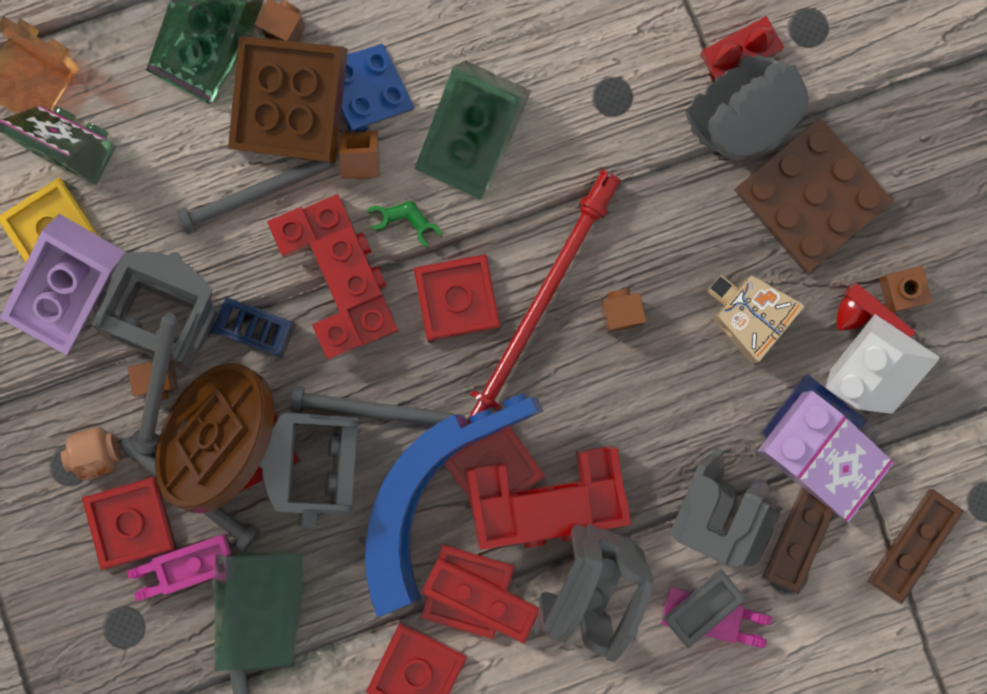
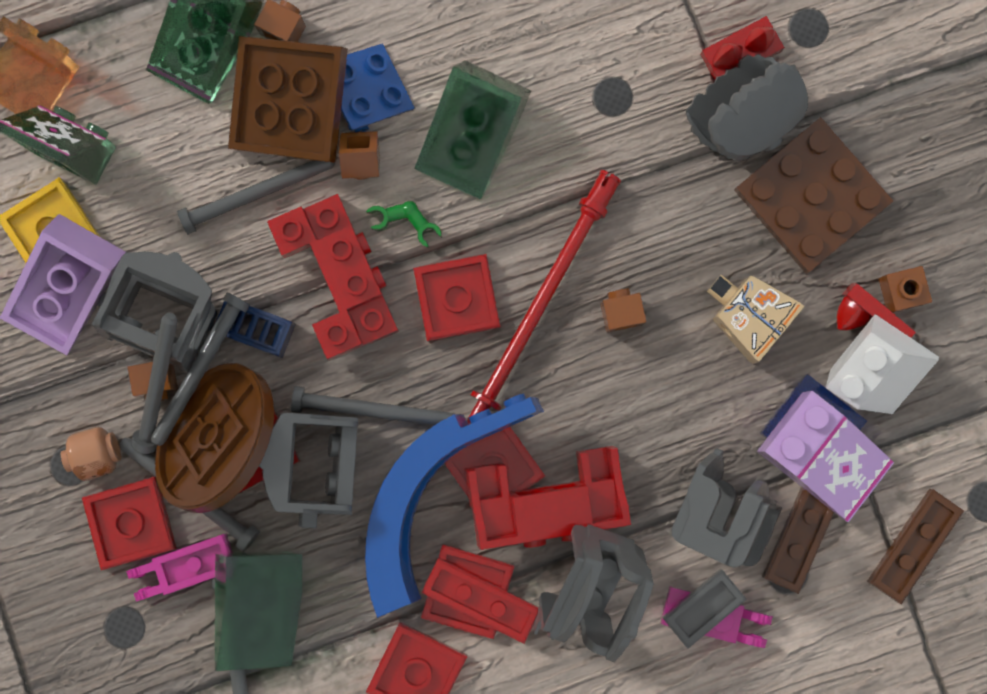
(198, 368): none -> dark grey bar

